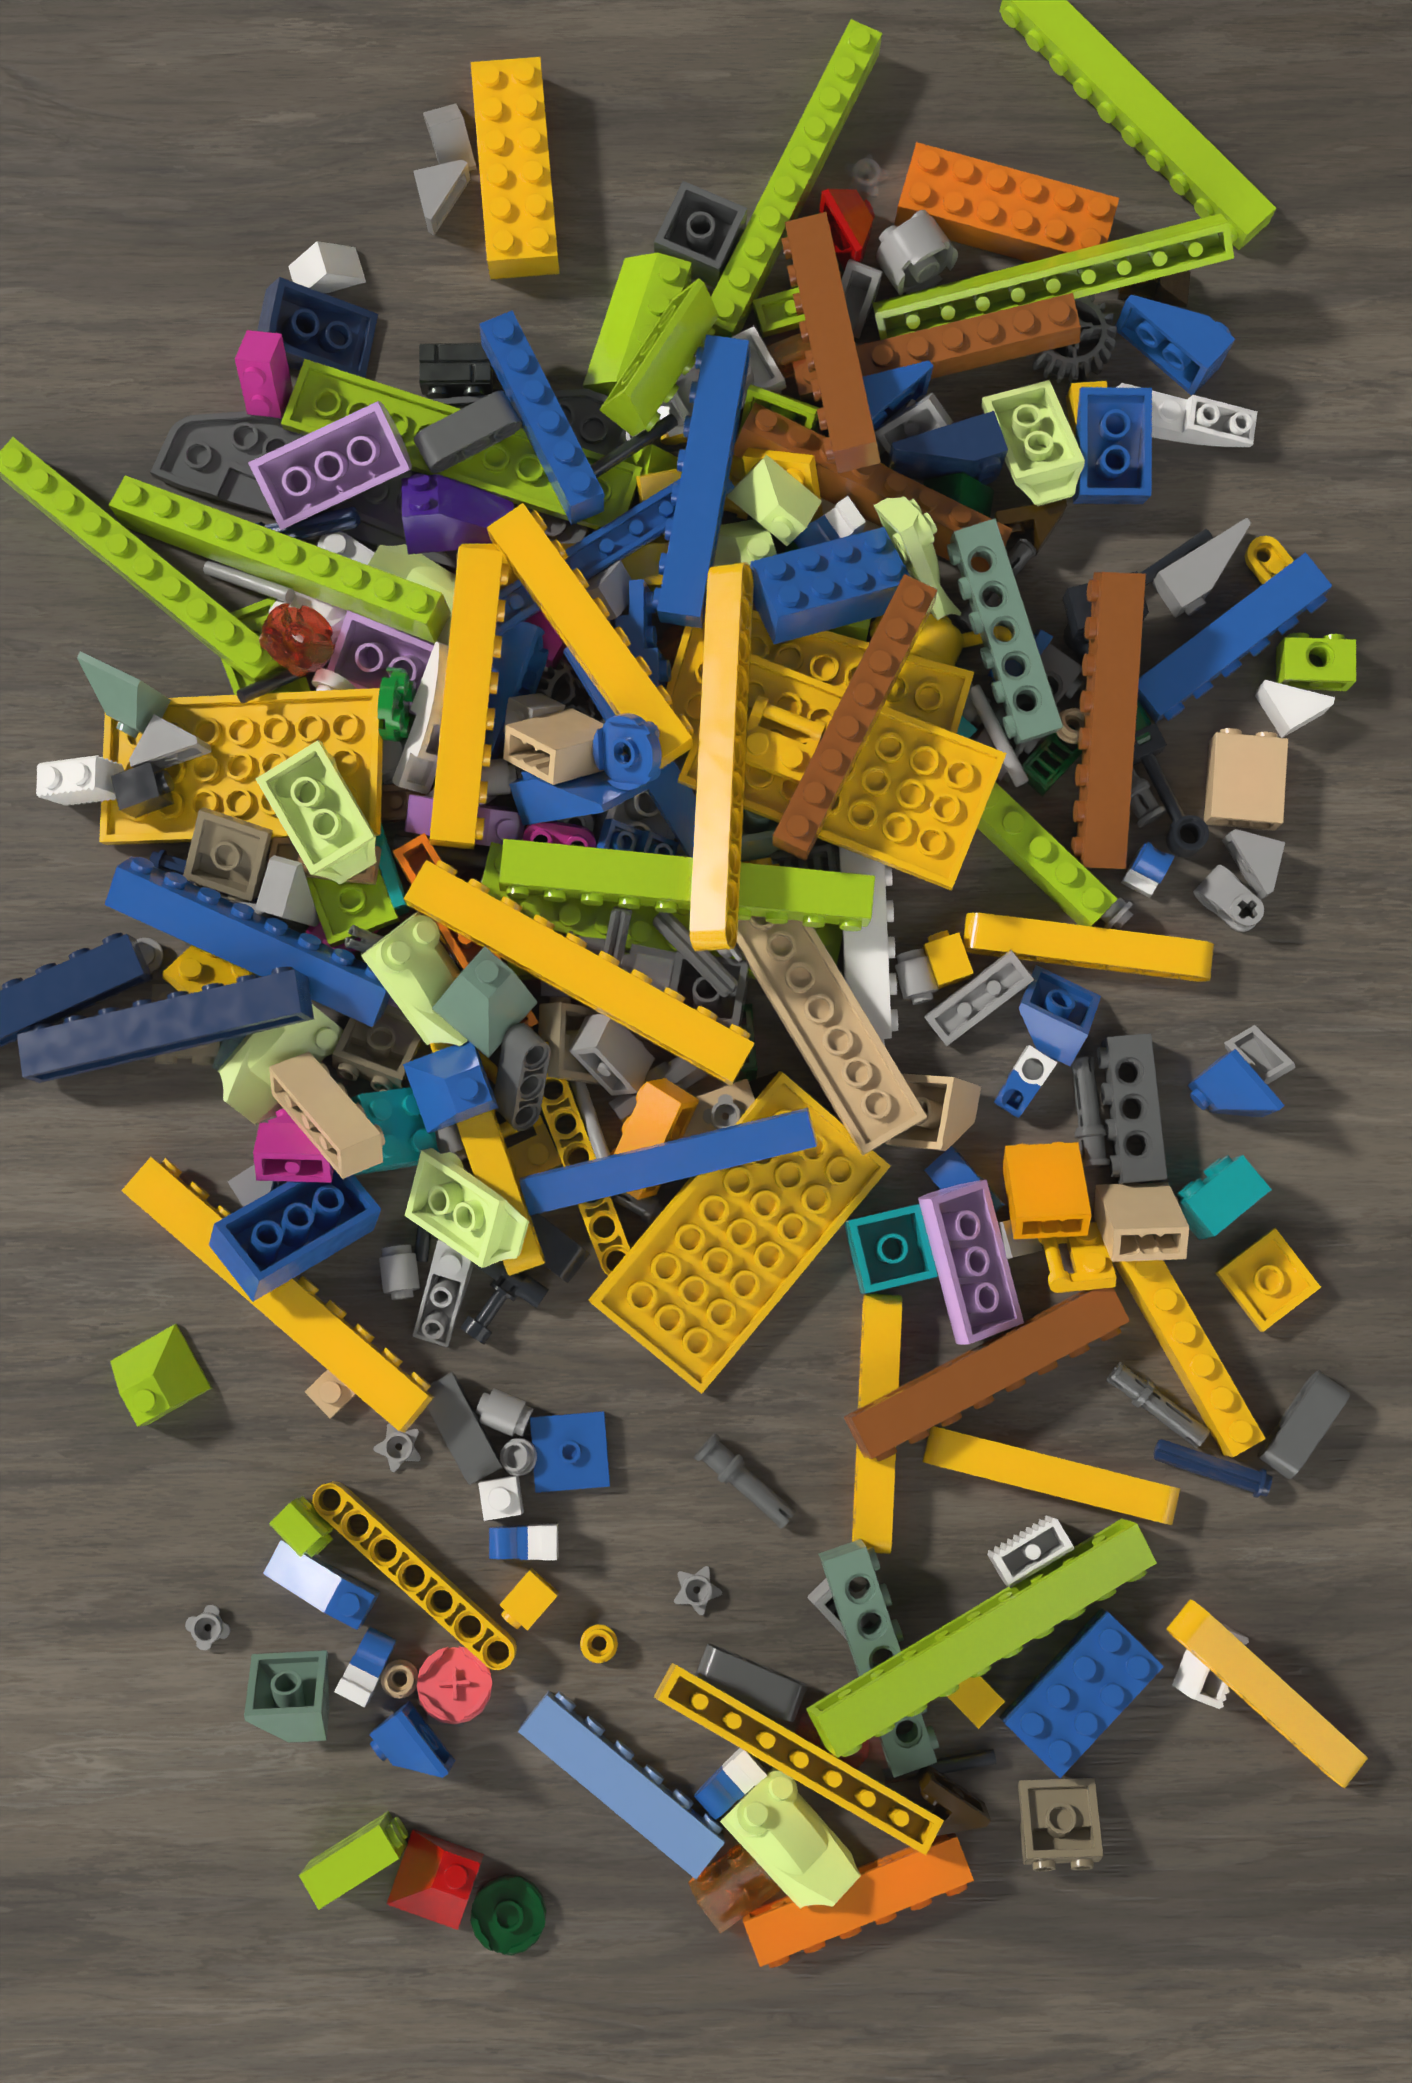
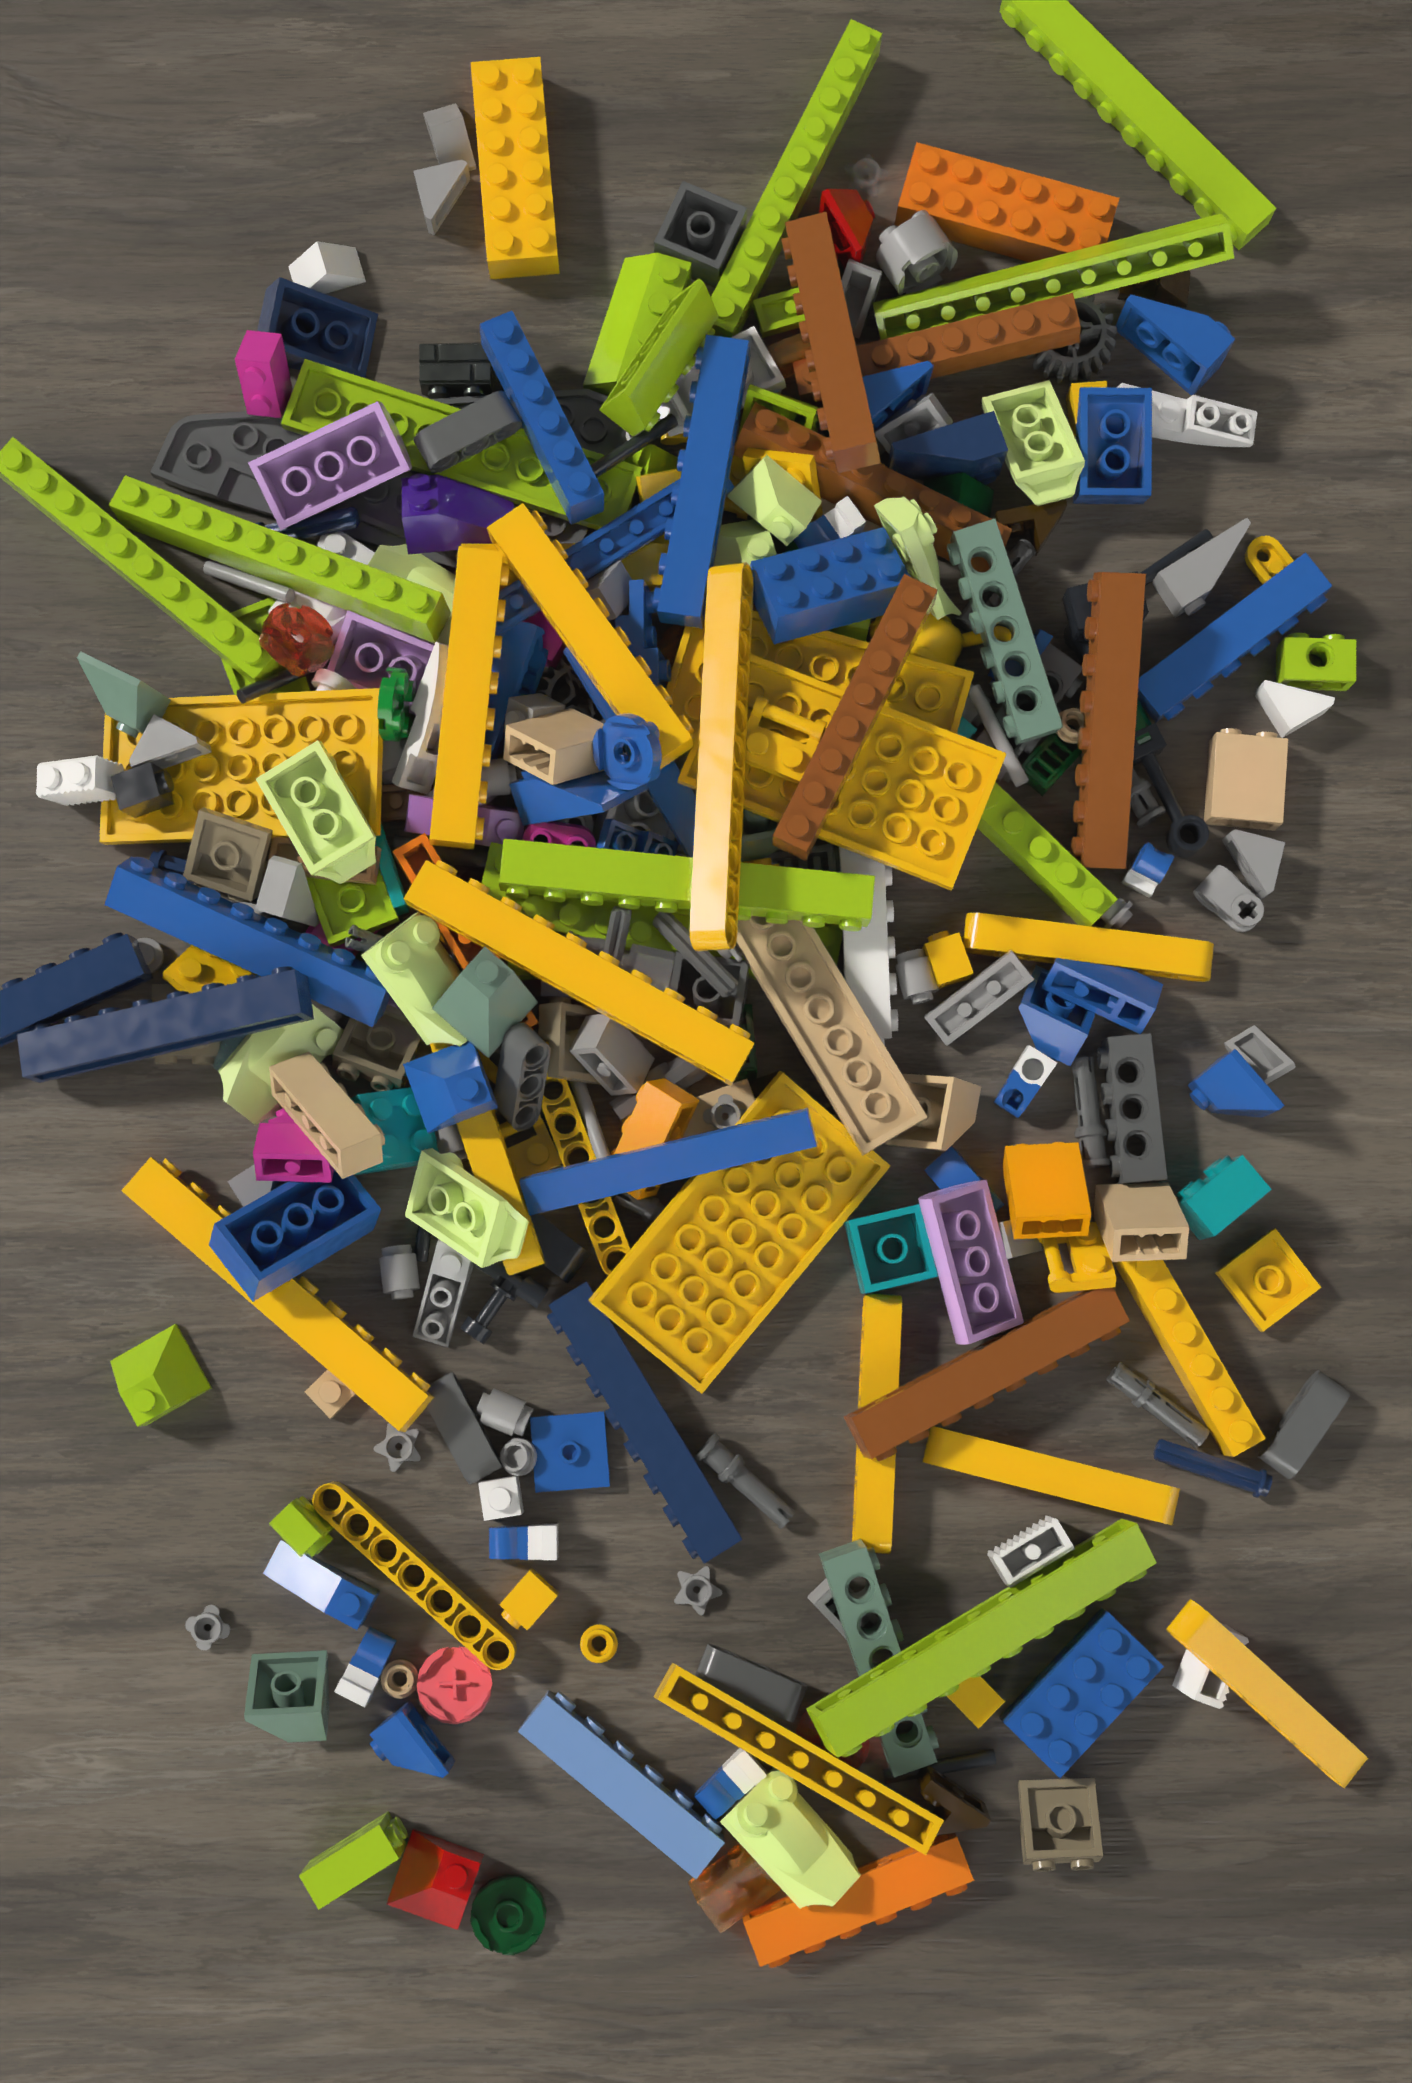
(646, 1424): none -> dark blue brick
(1106, 991): none -> blue slope

